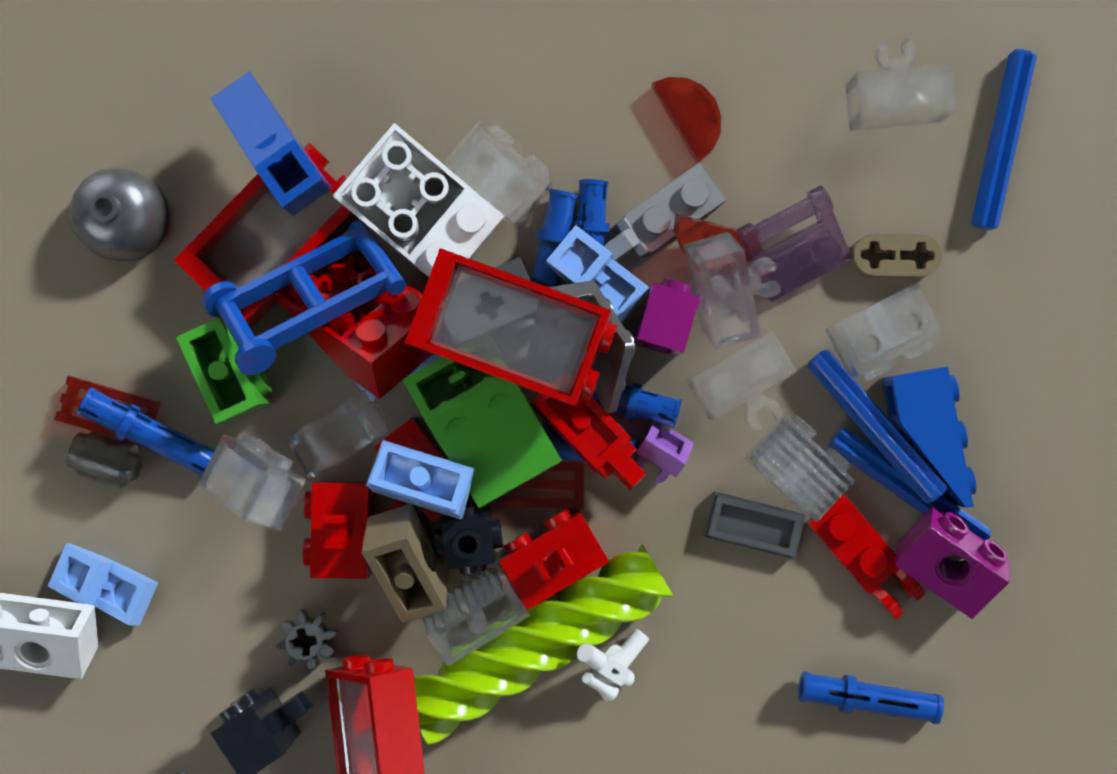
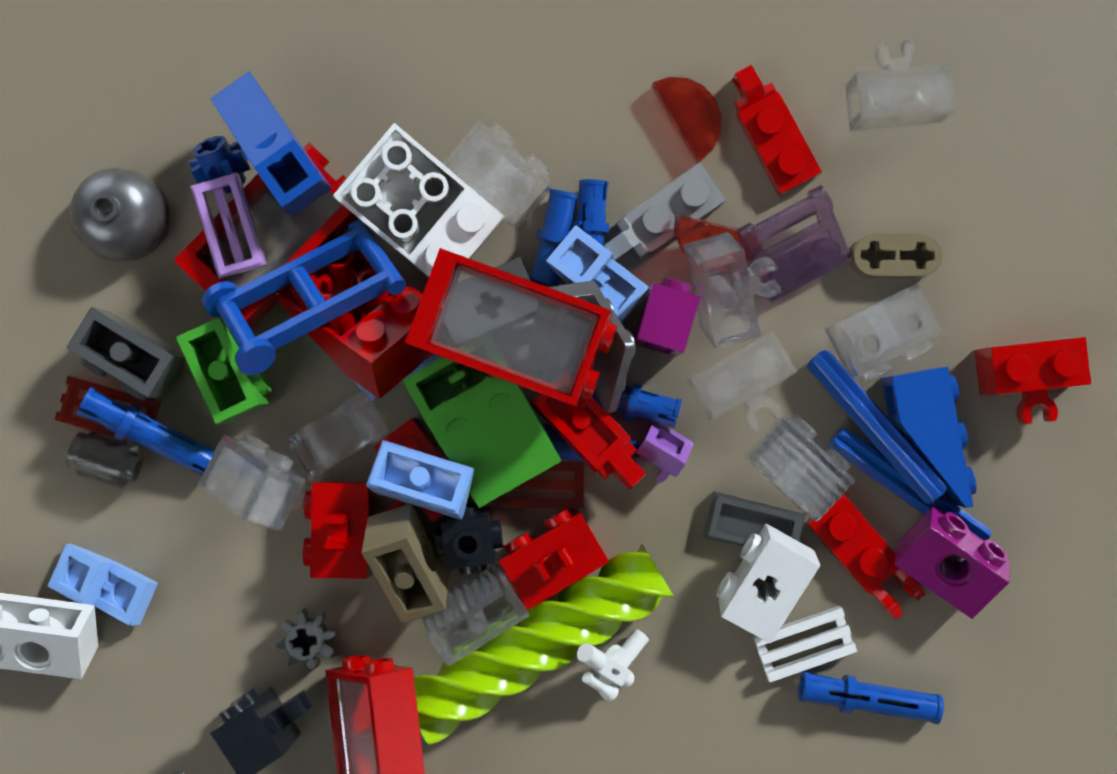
(126, 353): none -> dark grey brick
(217, 159): none -> blue gear
(217, 186): none -> lavender tile
(767, 606): none -> white brick
(773, 133): none -> red hinge
(812, 660): none -> white tile
(1003, 139): blue axle -> none
(1033, 370): none -> red brick

